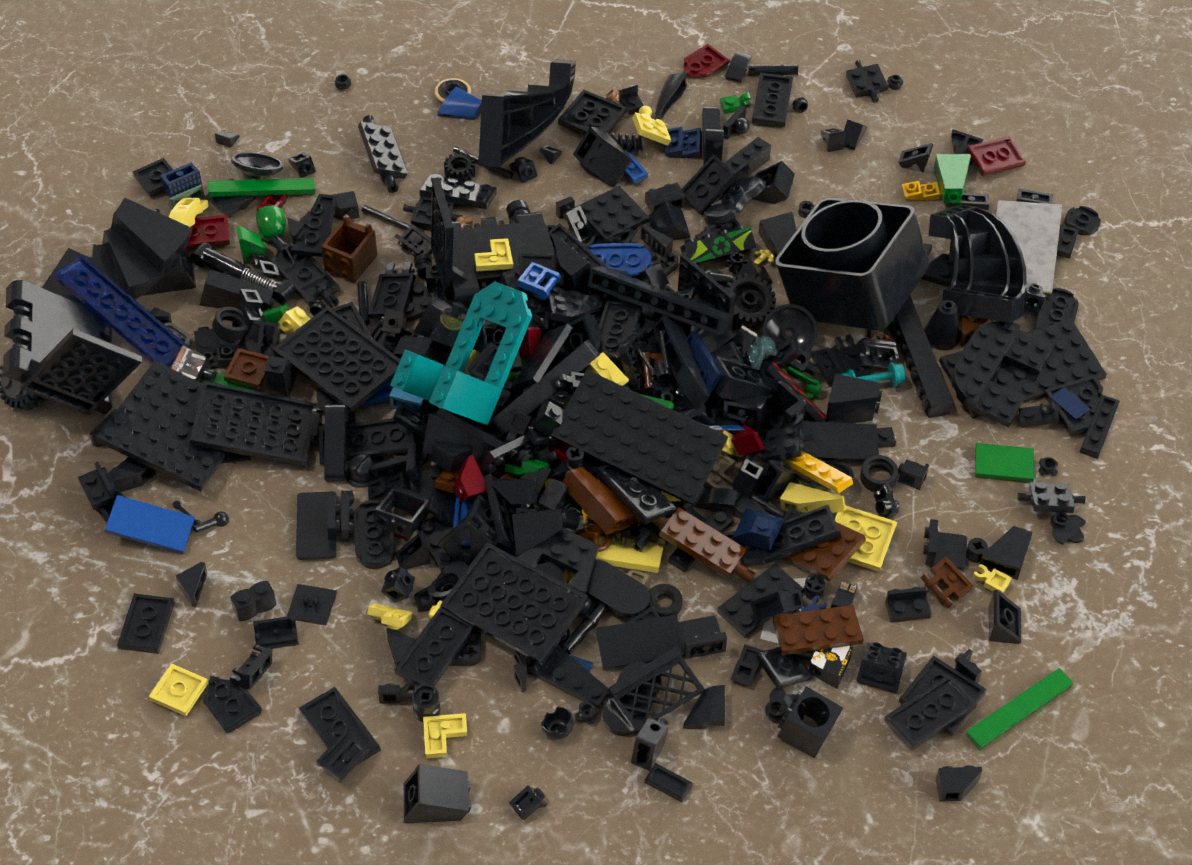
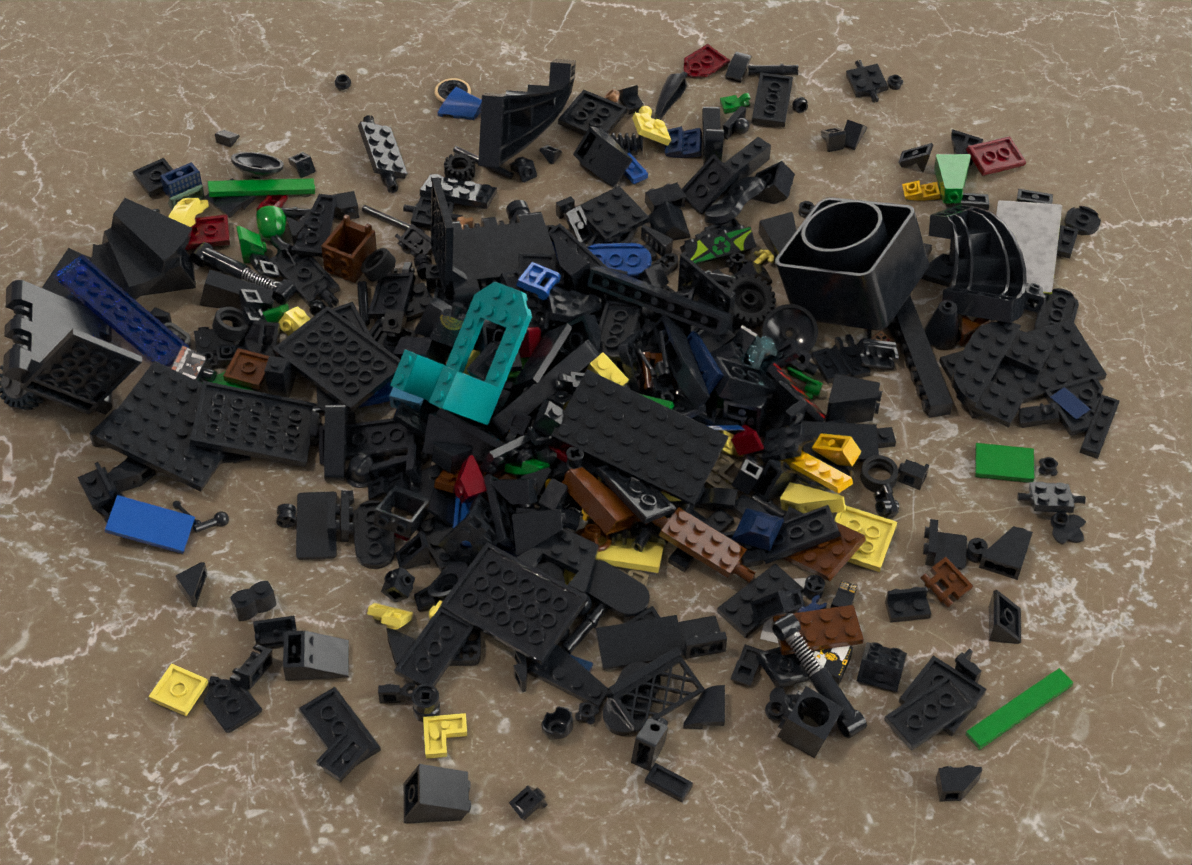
(146, 623): black tile -> none
(286, 515): none -> black wheel
(295, 213): none -> black pin
(312, 604): black piece -> none
(314, 656): none -> slope
(378, 264): none -> black tyre
(498, 259): light yellow plate -> none
(666, 590): black tyre -> none
(837, 448): none -> yellow slope
(850, 720): none -> black piece
(895, 375): teal piece -> none
(993, 580): light yellow plate -> none

